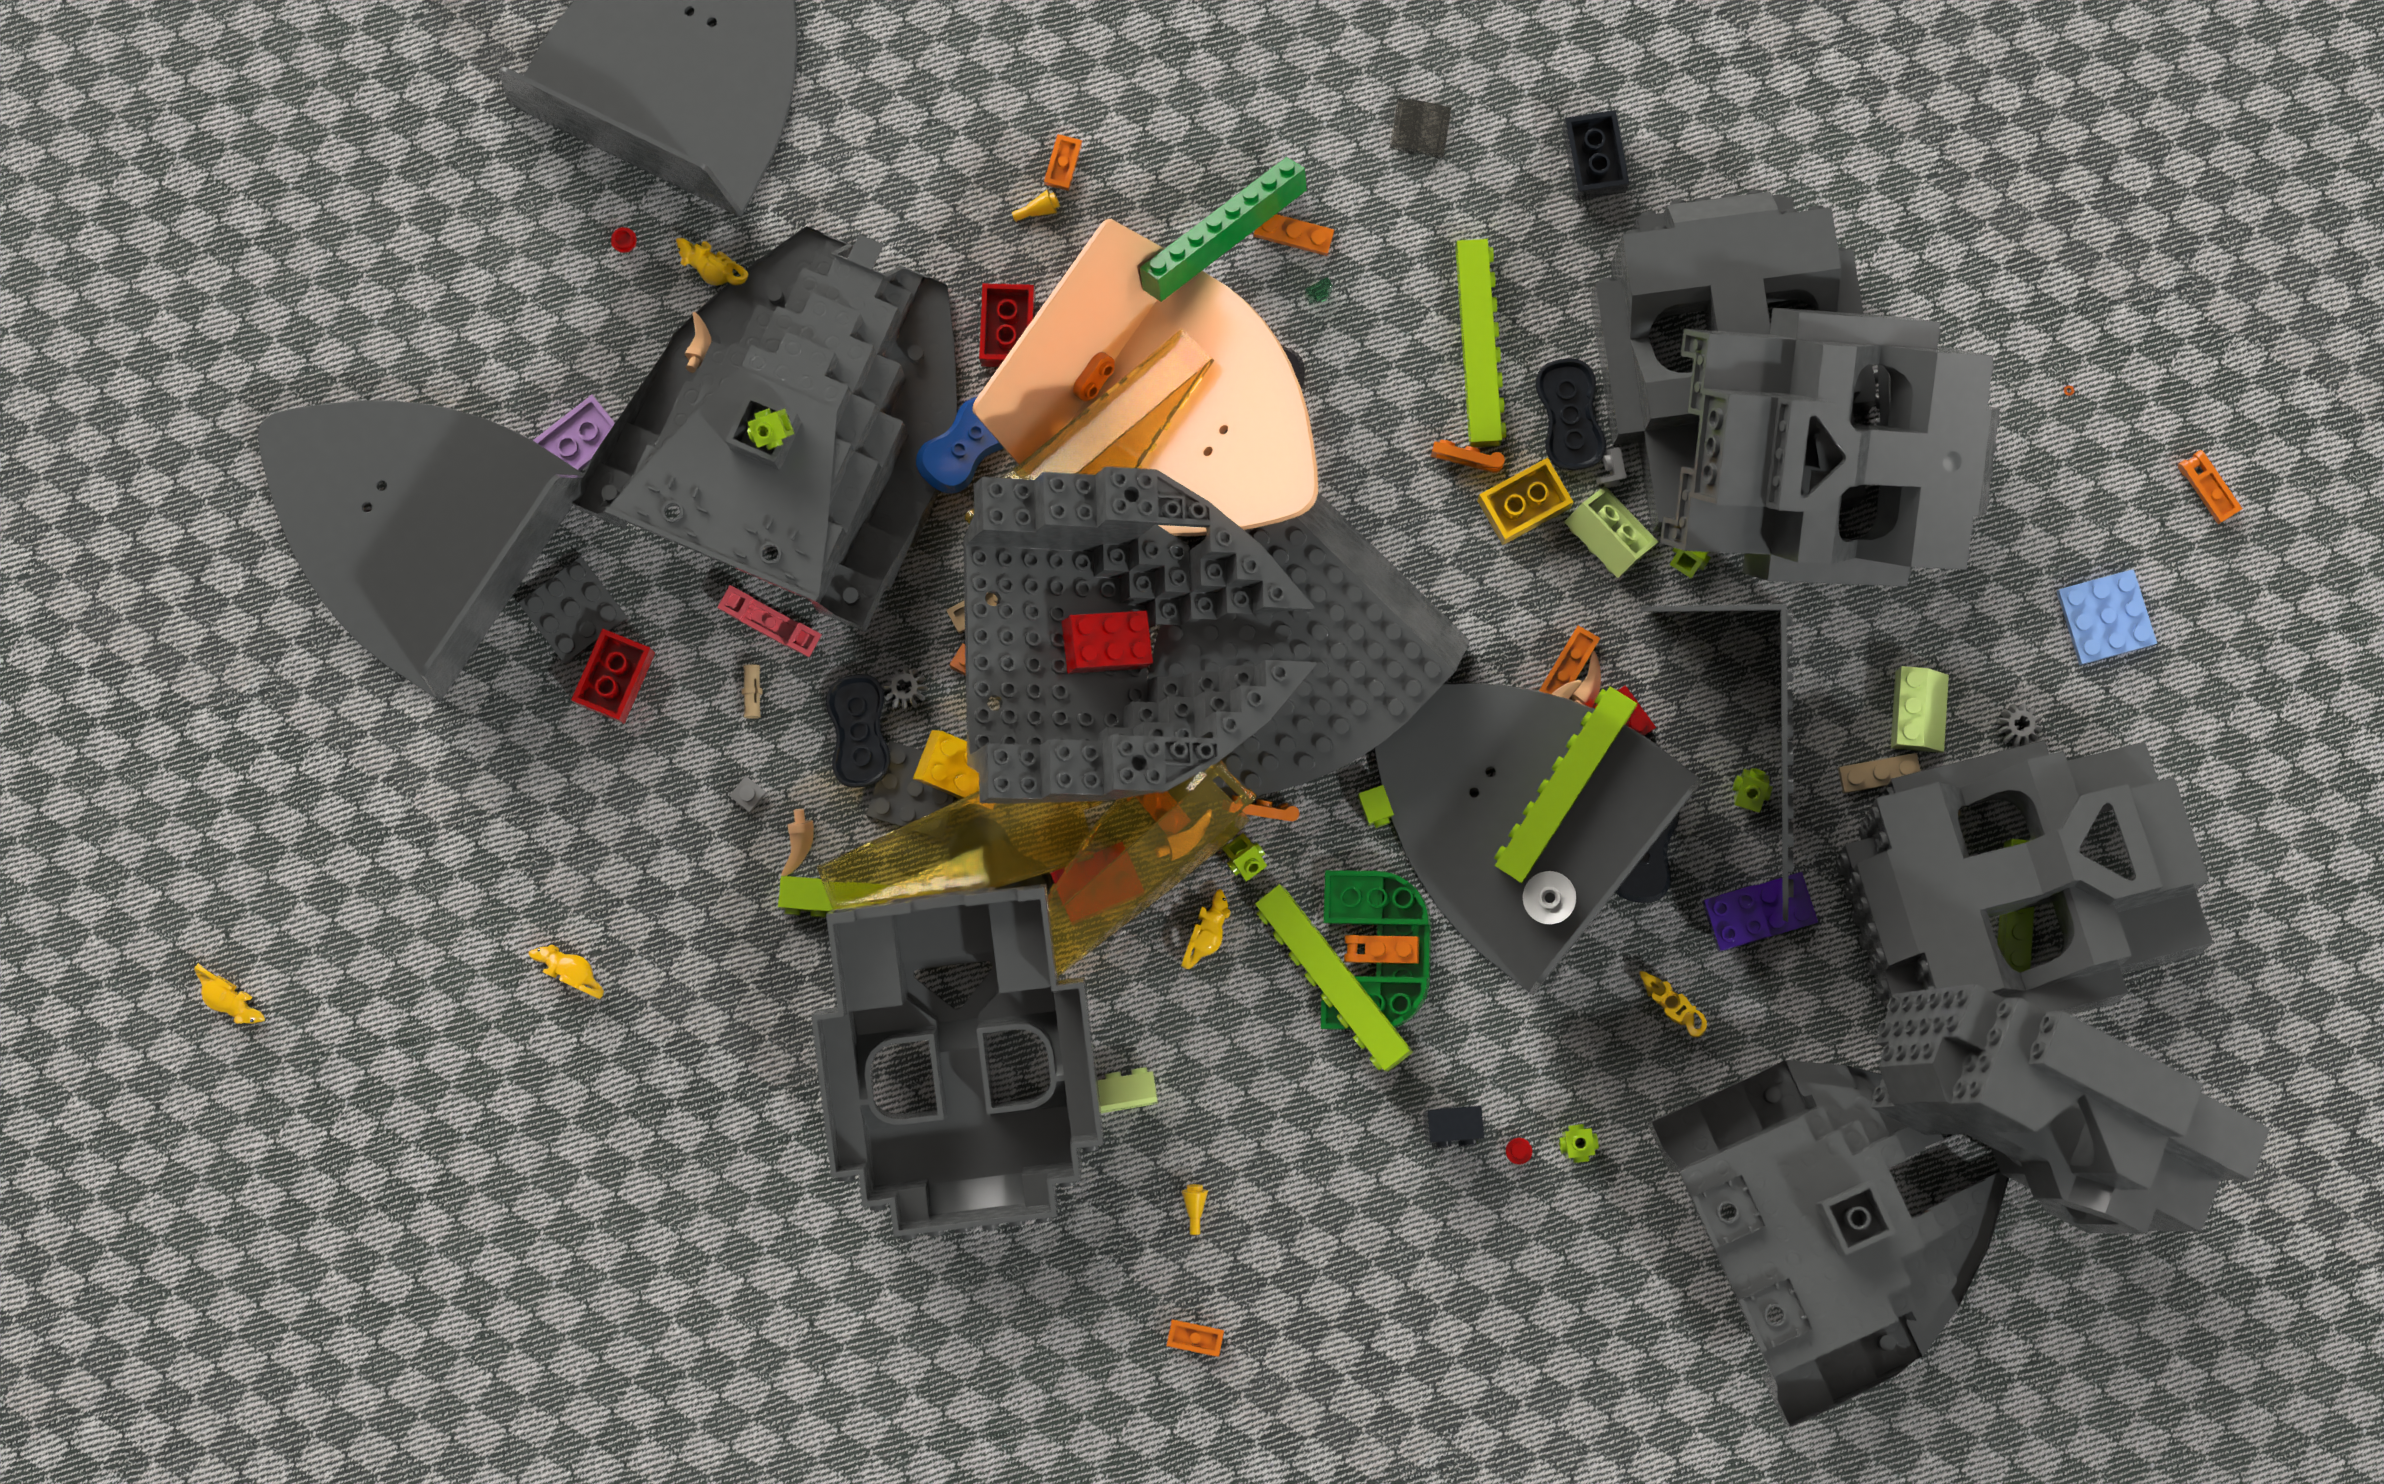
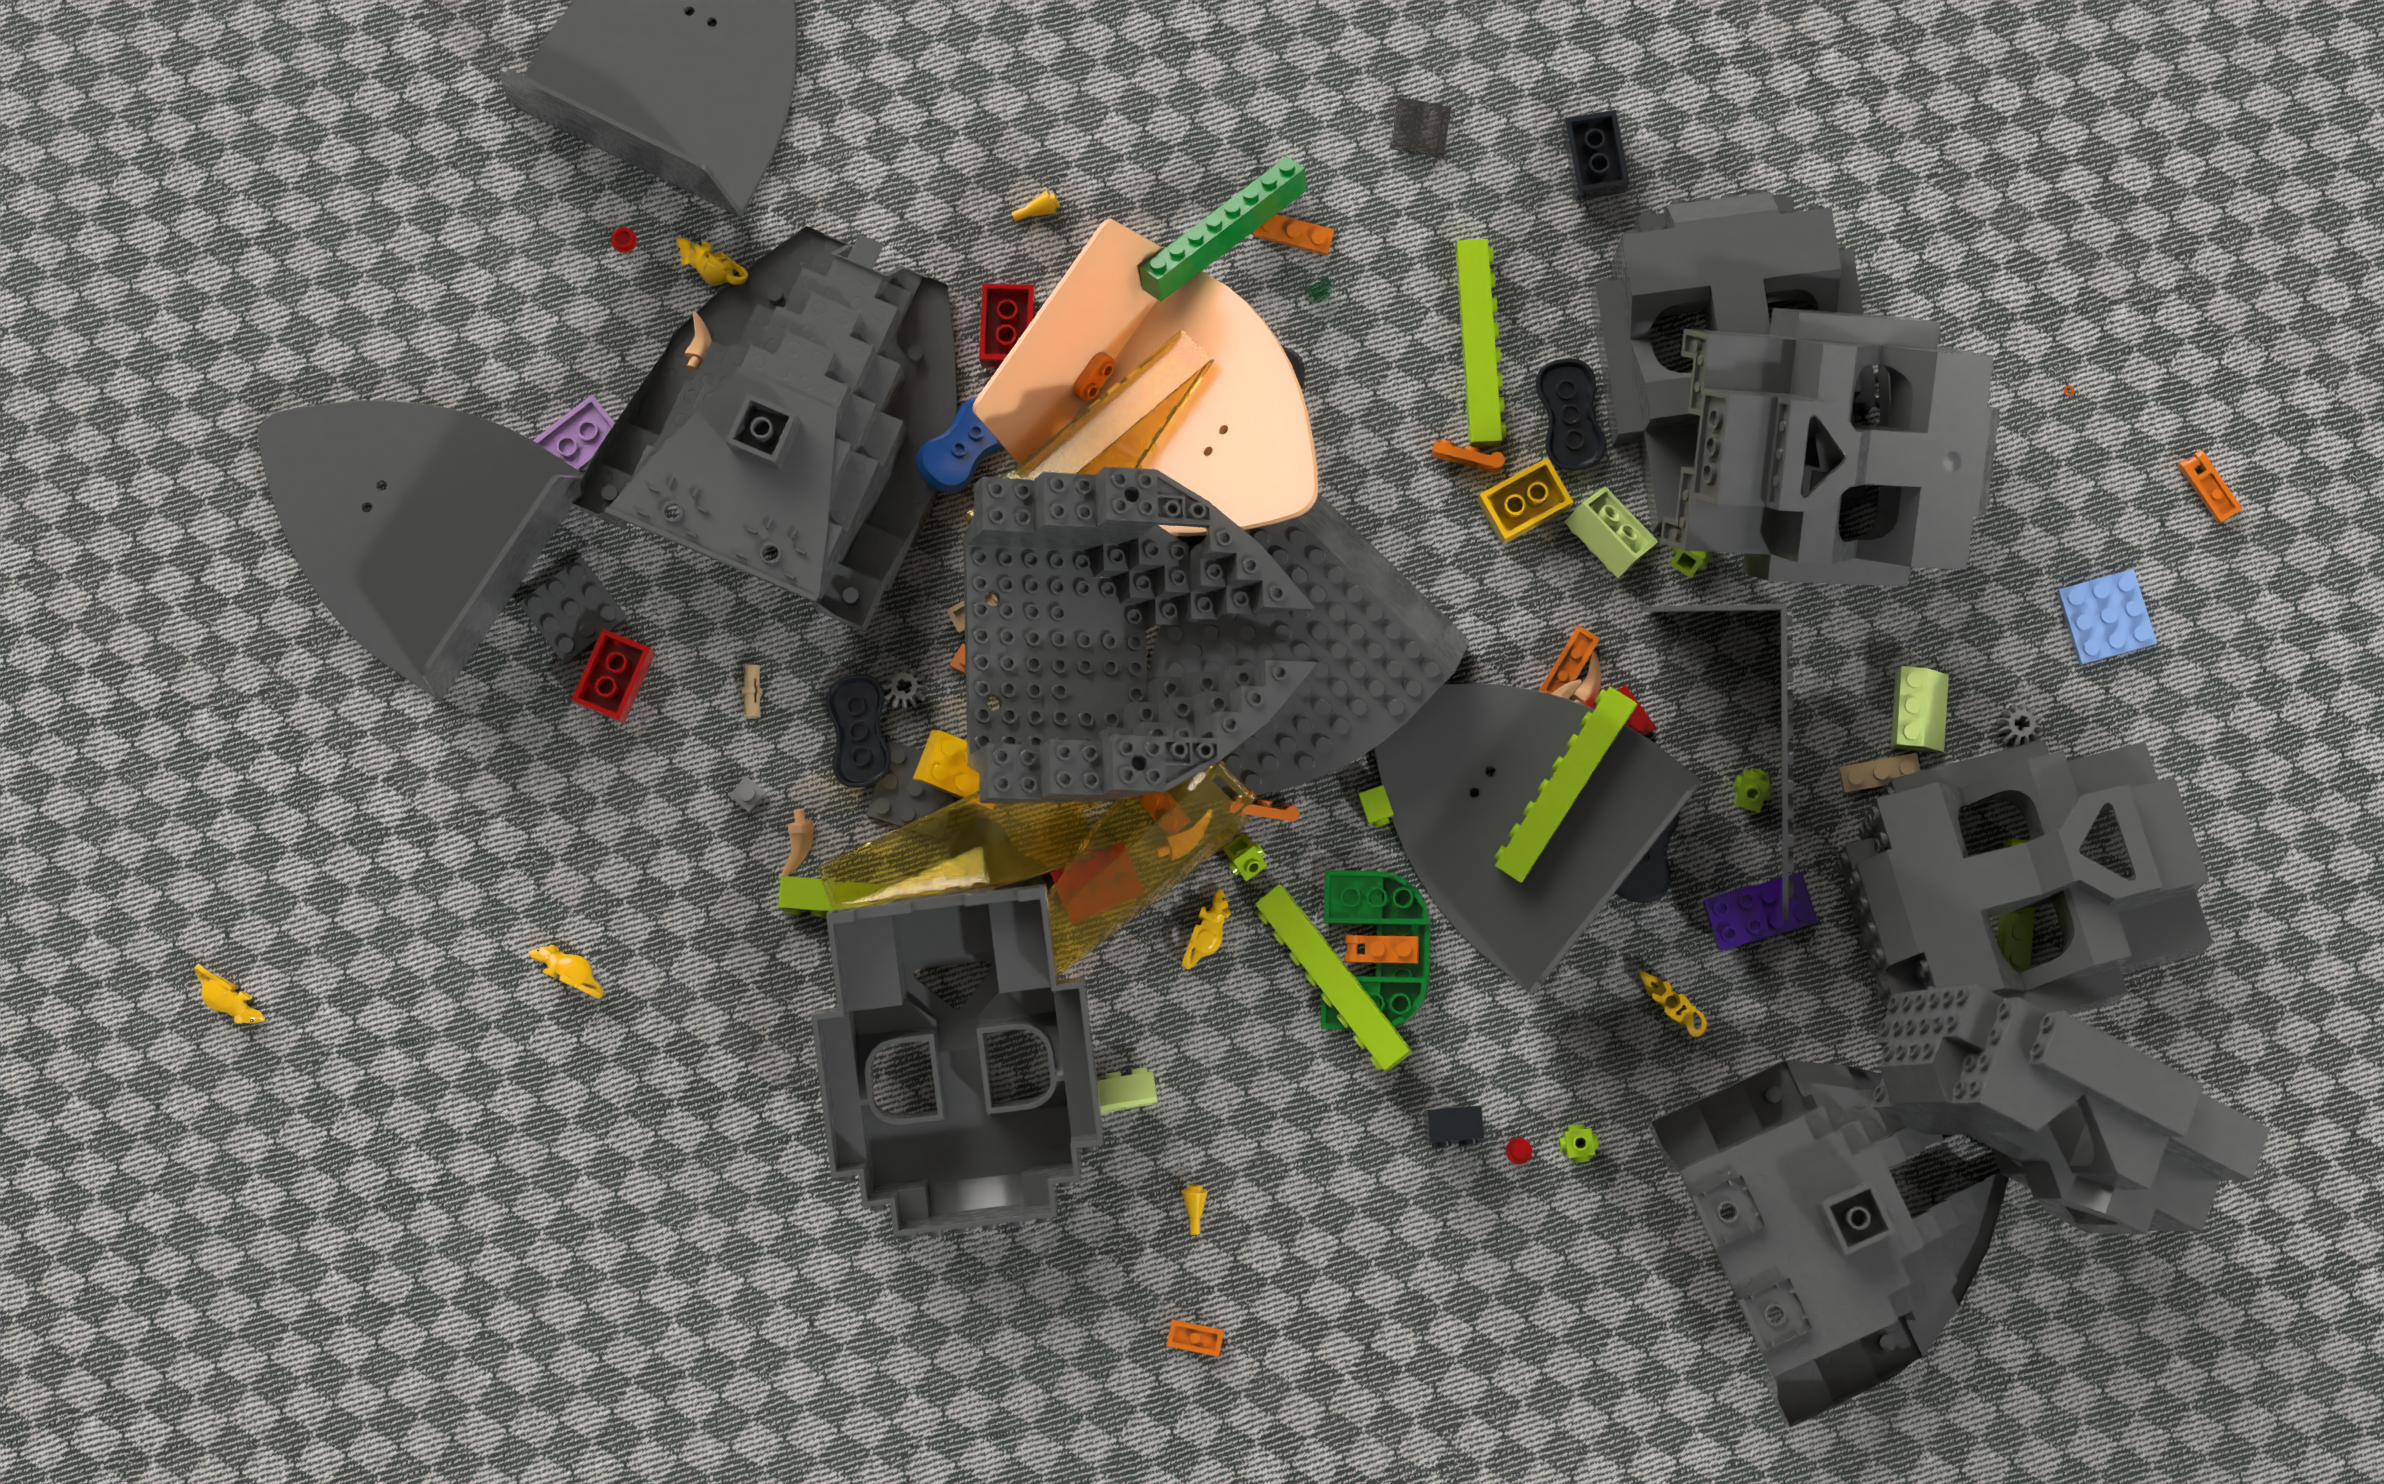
(769, 428): lime brick -> none
(769, 621): coral slope -> none
(1063, 162): orange plate -> none
(1107, 642): red brick -> none
(1535, 901): white dish -> none
(1614, 463): light grey bracket -> none

